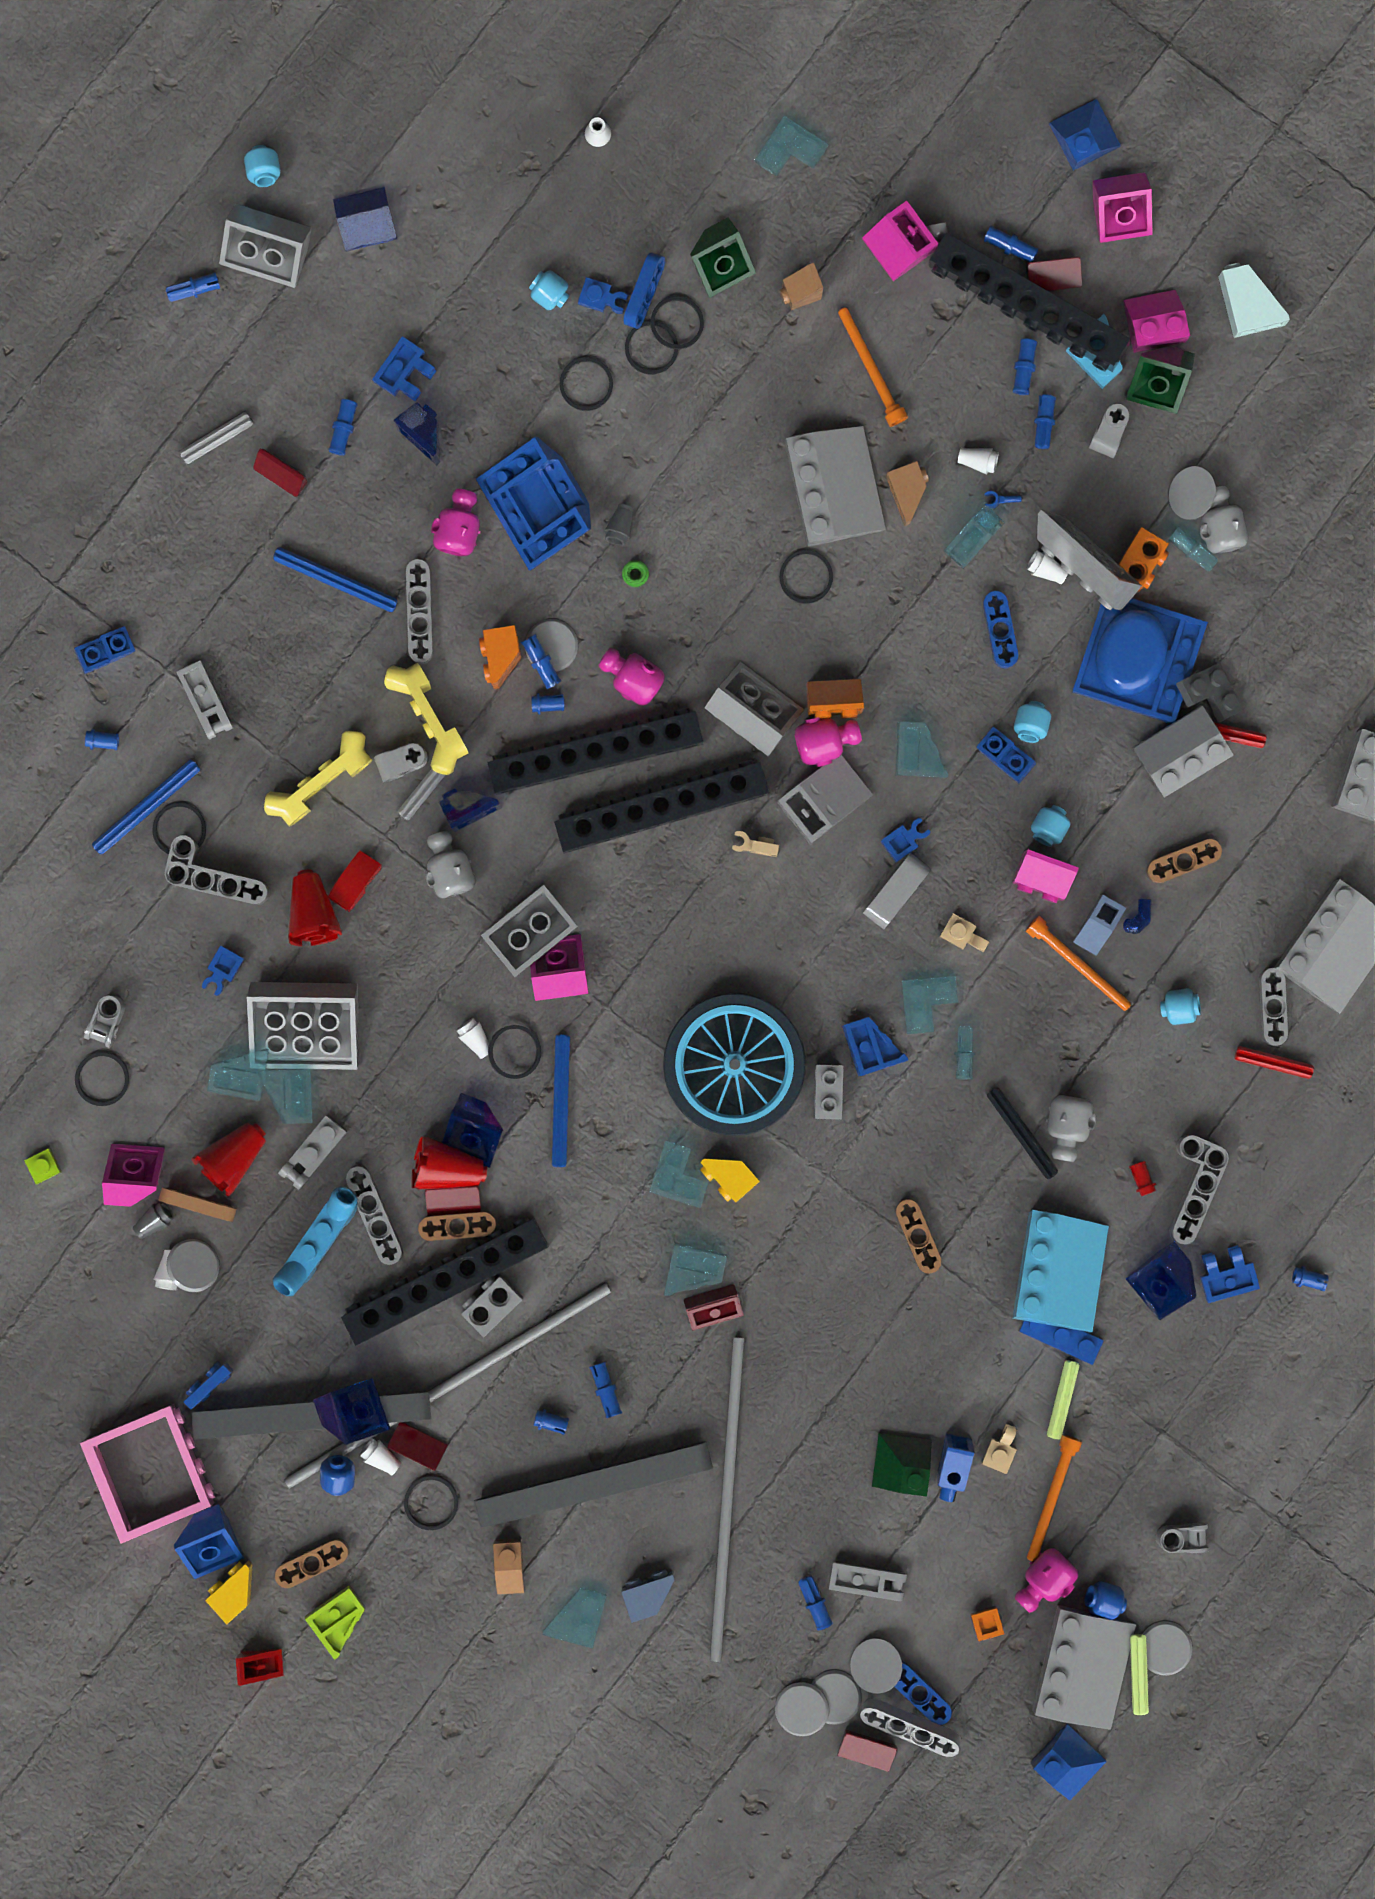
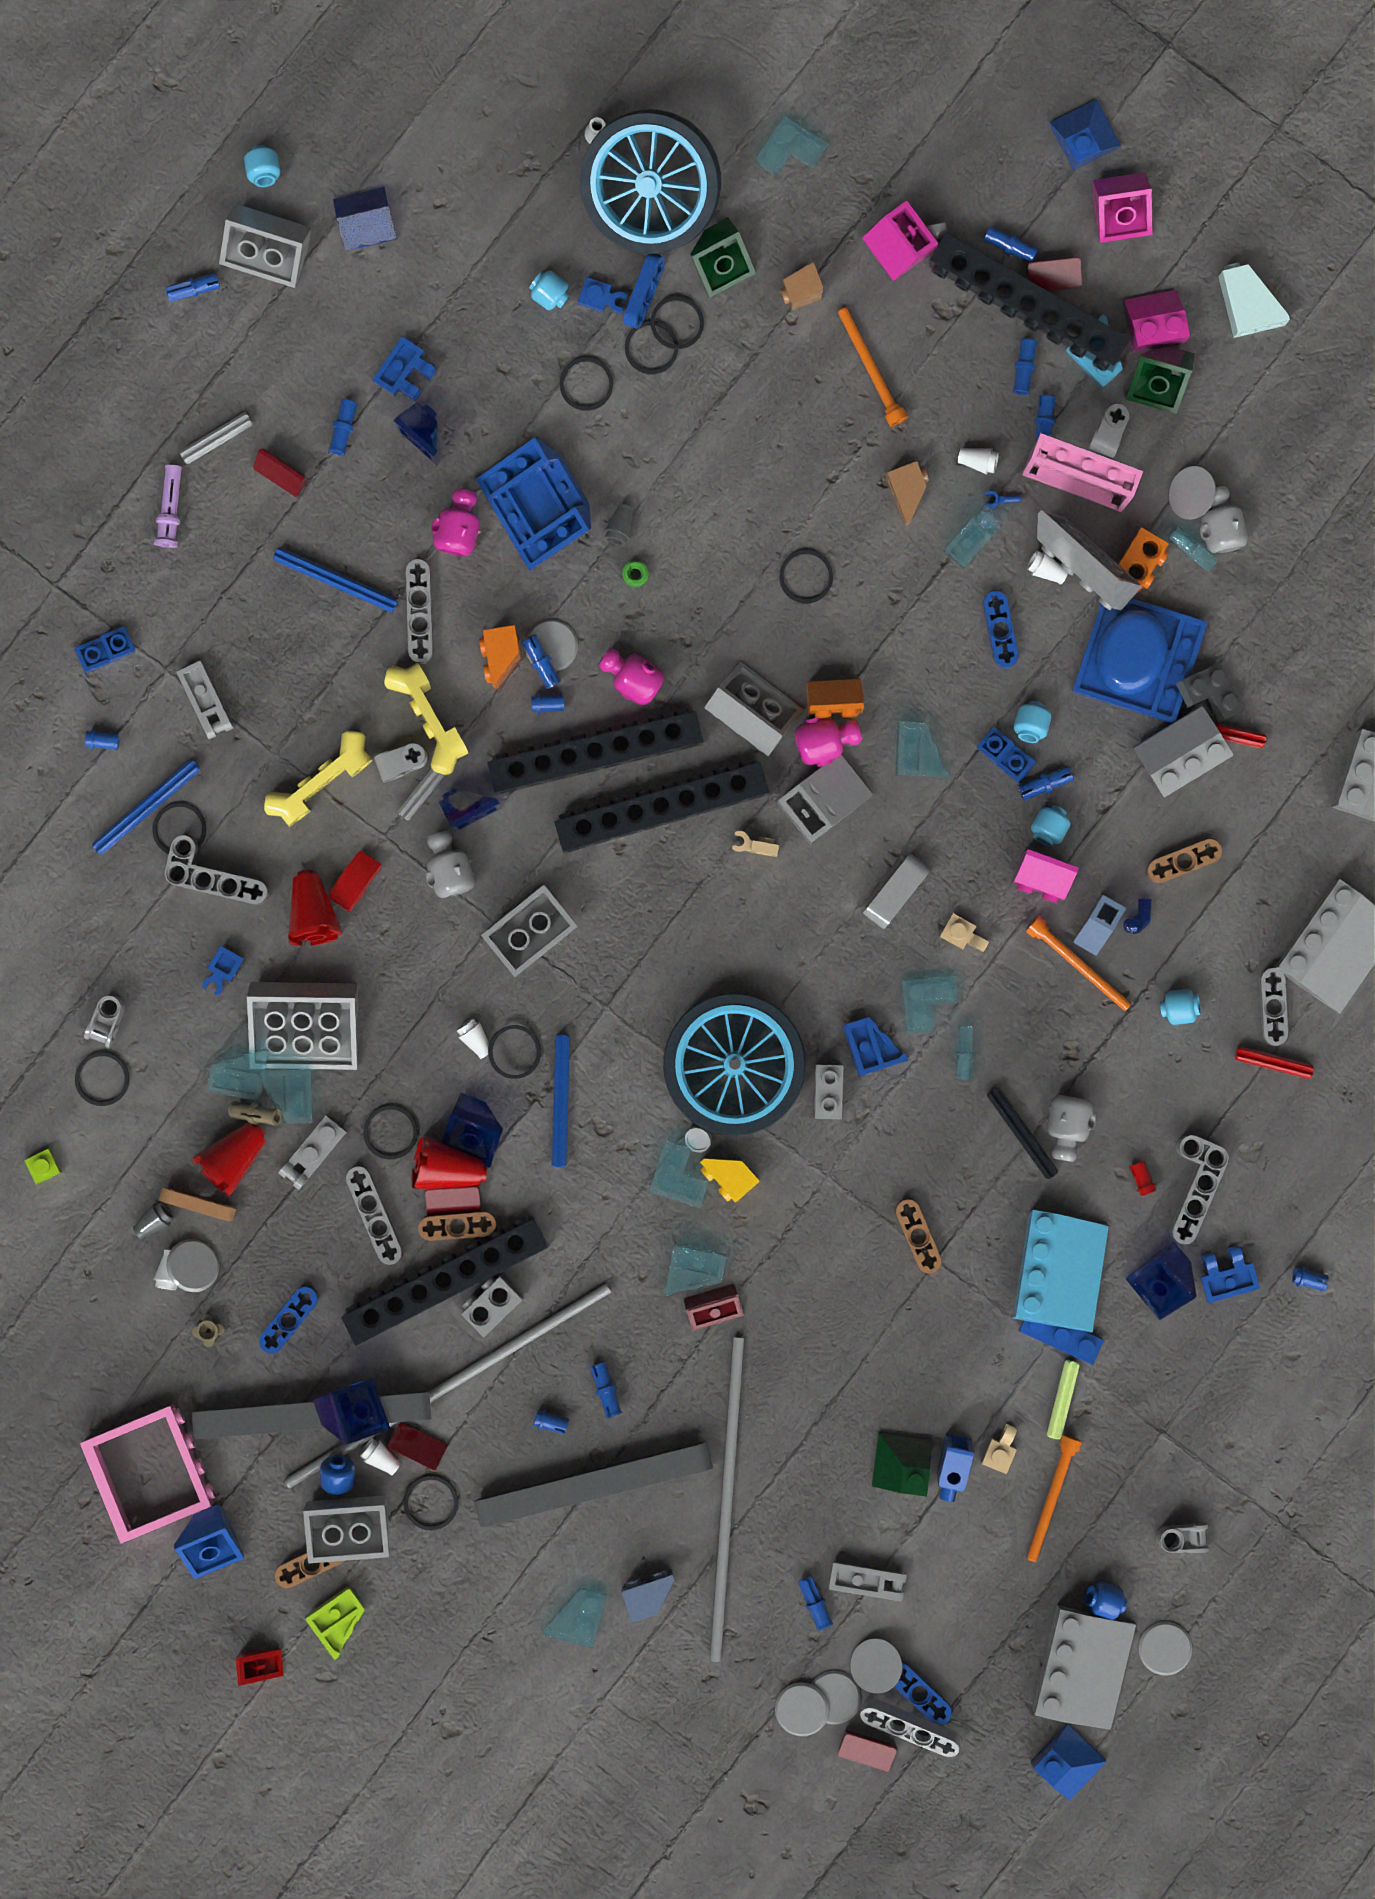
(131, 1173): dark pink slope -> none
(164, 520): none -> lavender pin
(208, 1338): none -> dark tan plate
(216, 1375): blue plate -> none
(234, 1594): yellow slope -> none
(255, 1113): none -> dark tan pin
(282, 1340): none -> blue beam
(316, 1241): dark azure plate -> none
(347, 1529): none -> light grey slope
(415, 1132): none -> black piece
(508, 1566): medium nougat slope -> none
(560, 970): dark pink slope -> none
(650, 181): none -> wheel
(698, 1139): none -> light grey piece
(834, 485): light grey slope -> none
(902, 842): blue plate -> none
(987, 1623): orange plate -> none
(1045, 783): none -> blue pin
(1048, 1578): dark pink piece -> none
(1082, 472): none -> bright pink window
(1139, 1674): yellowish green axle -> none

